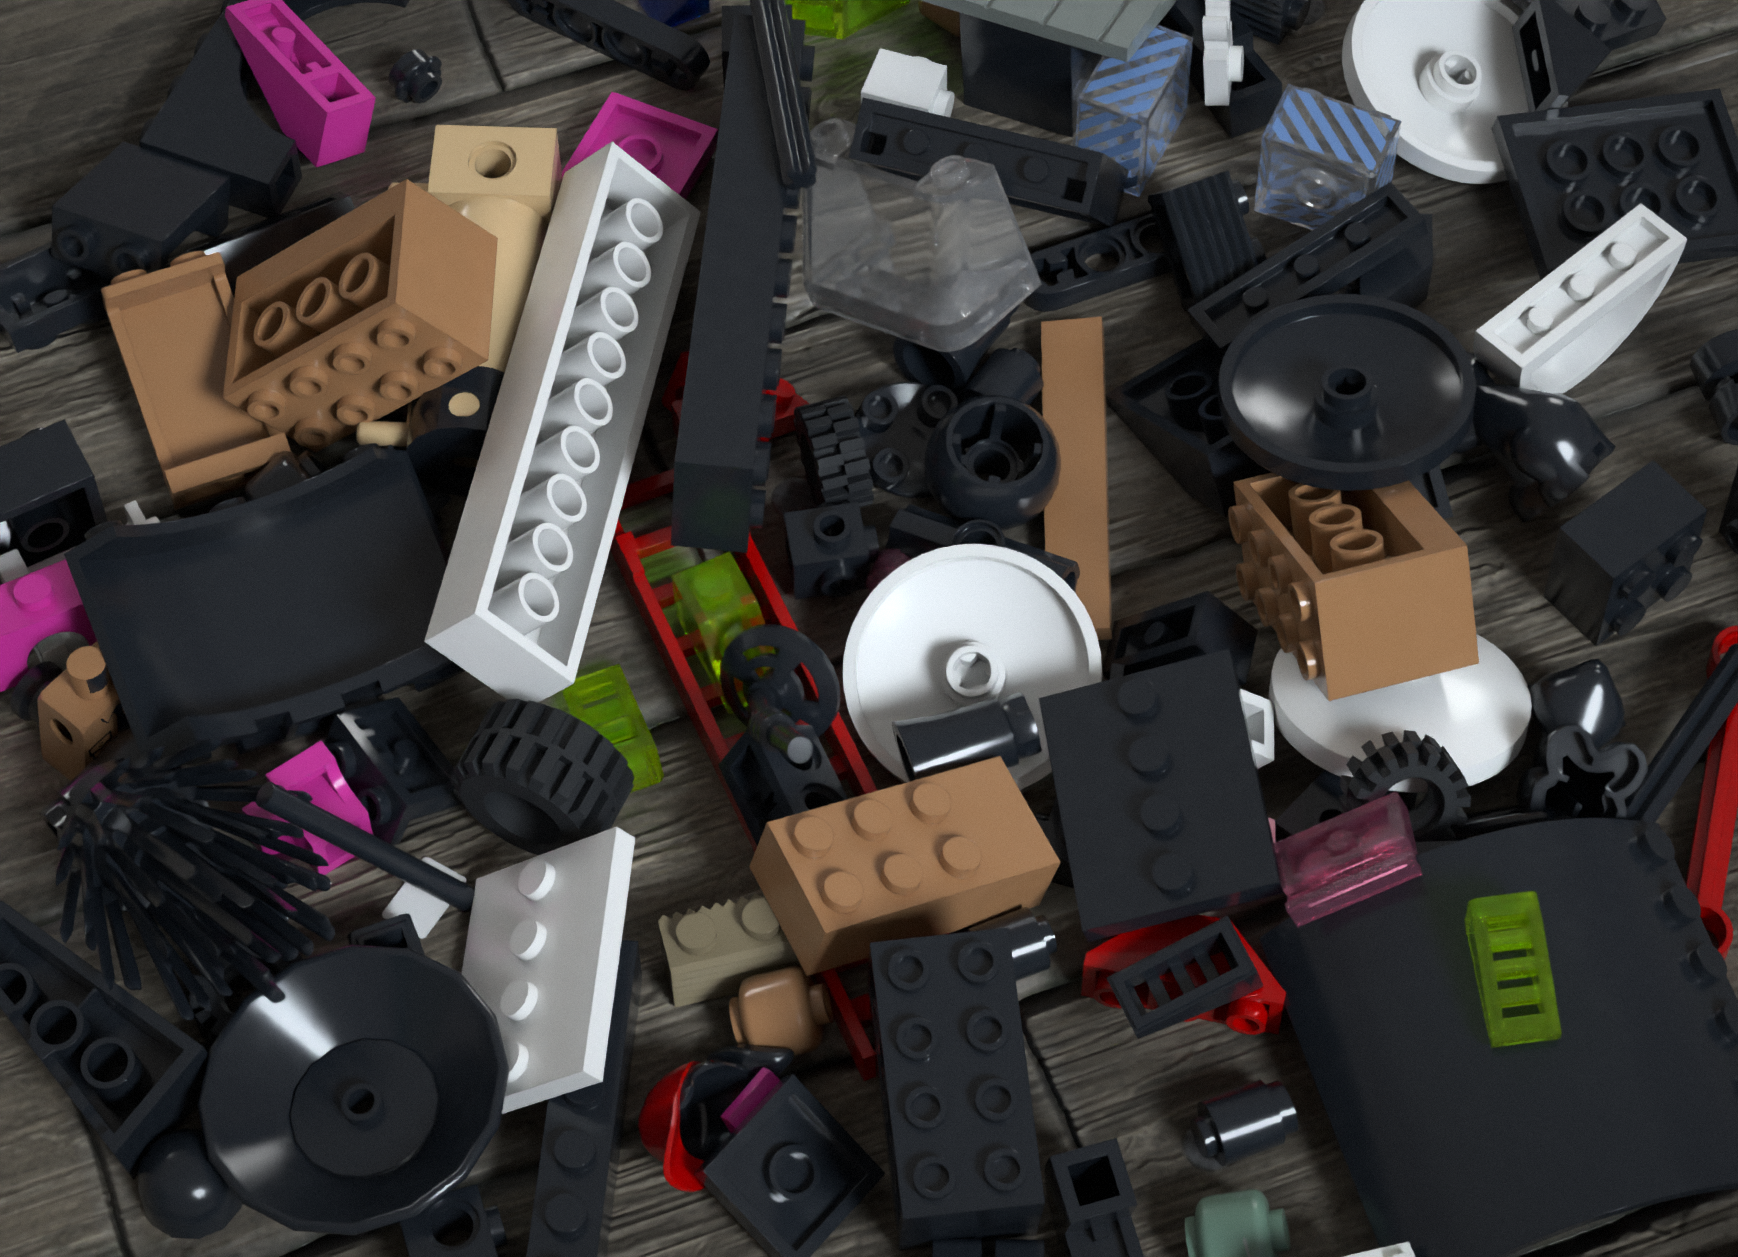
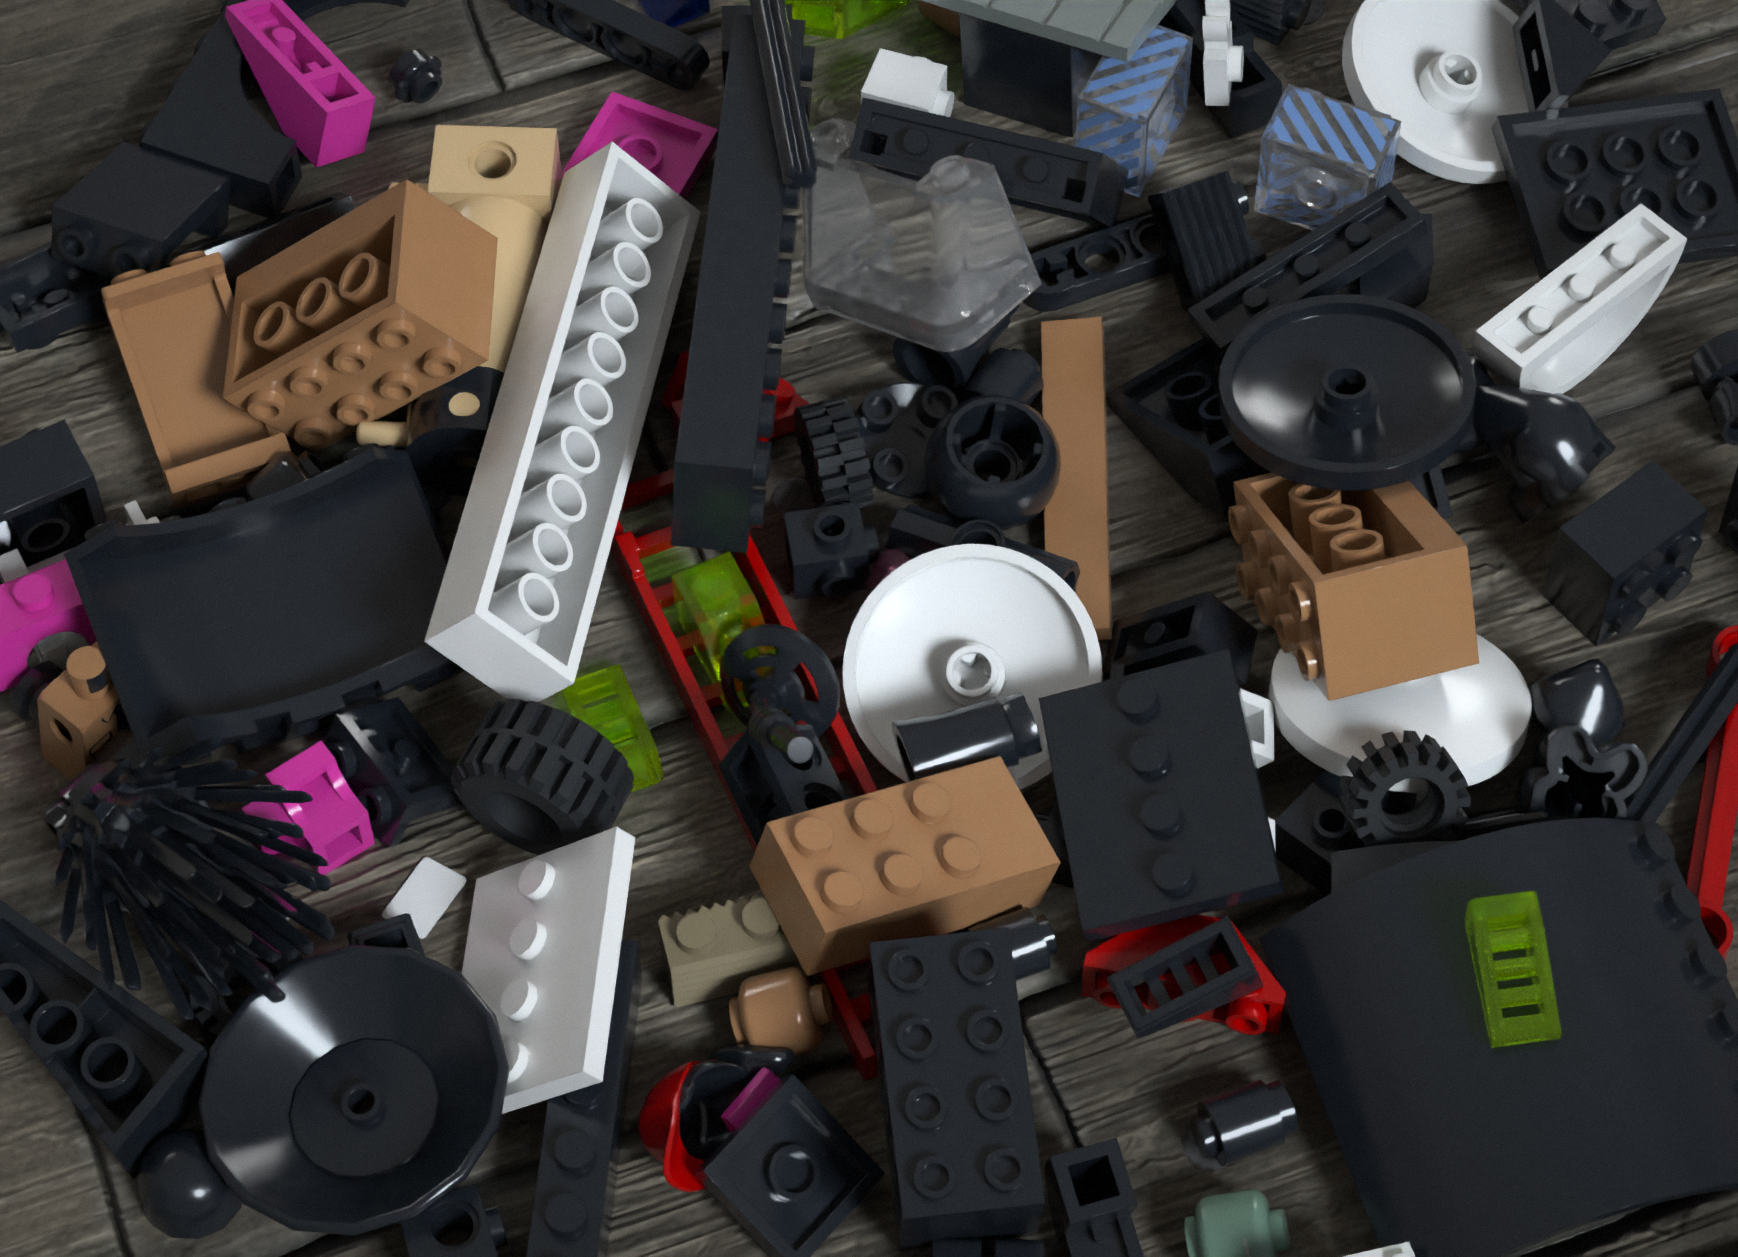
(365, 846): black bar -> none
(1347, 859): clear pink plate -> none

